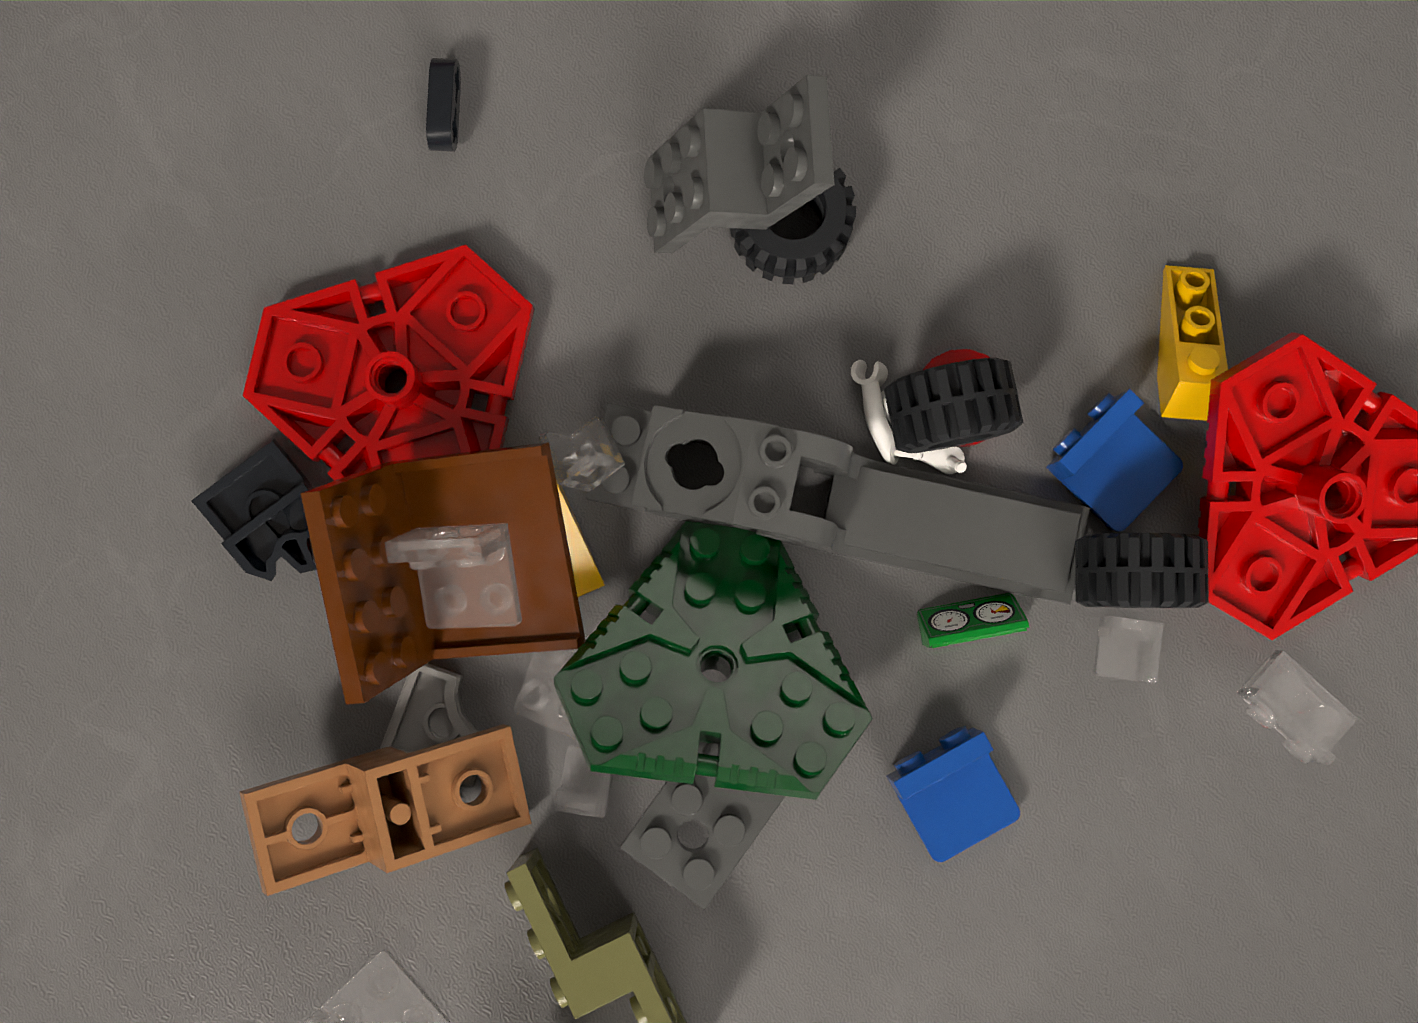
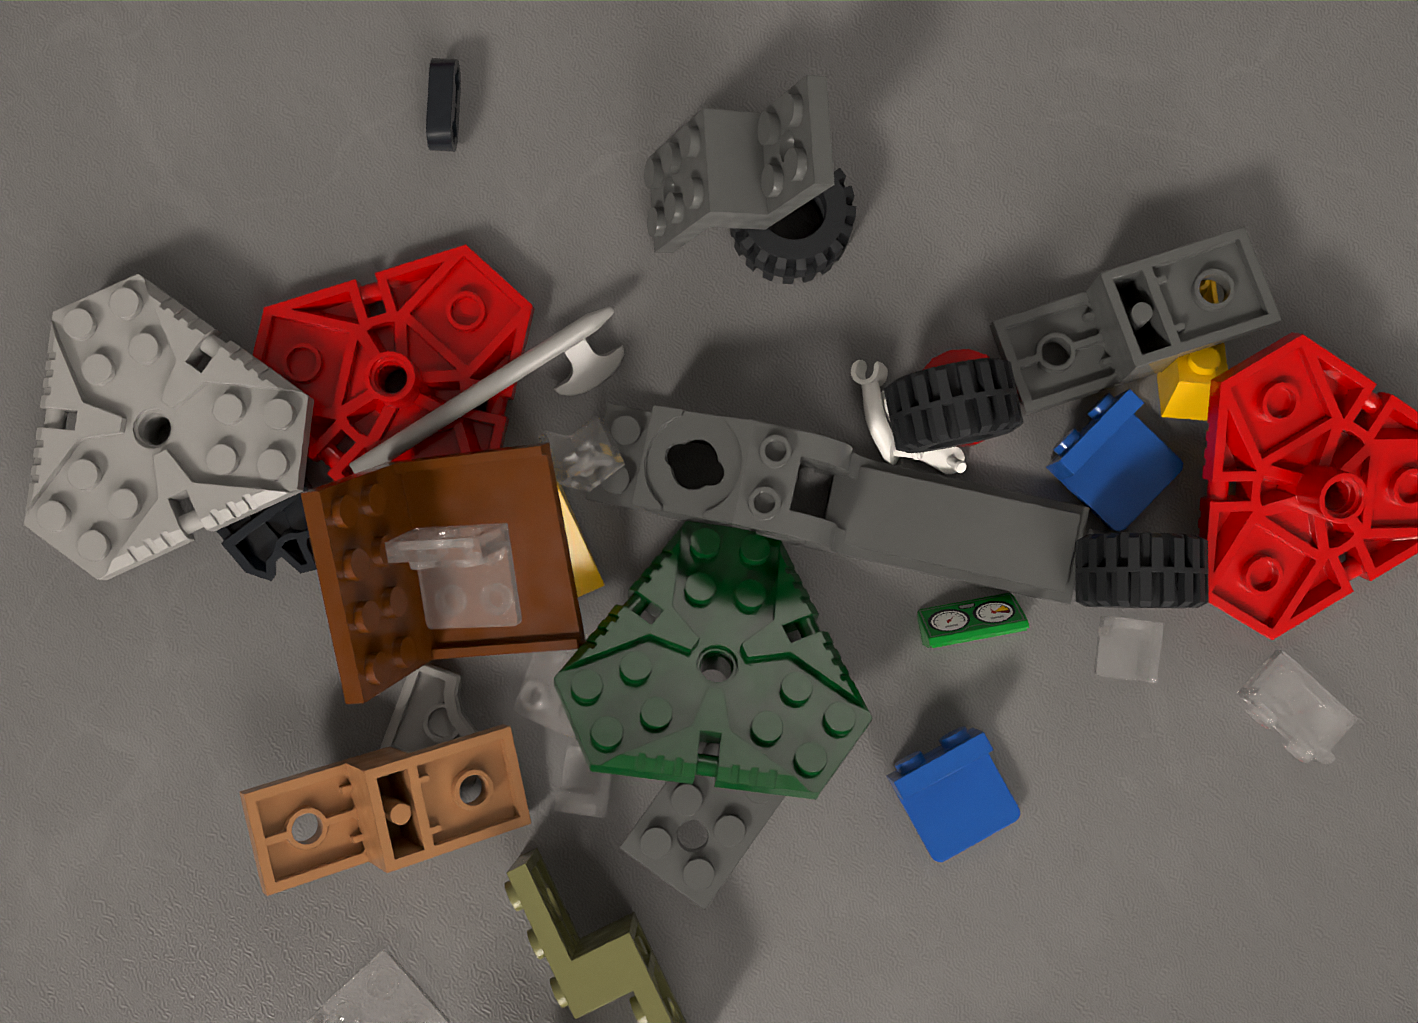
(126, 370): none -> light grey plate
(587, 372): none -> light grey piece
(1136, 321): none -> dark grey bracket

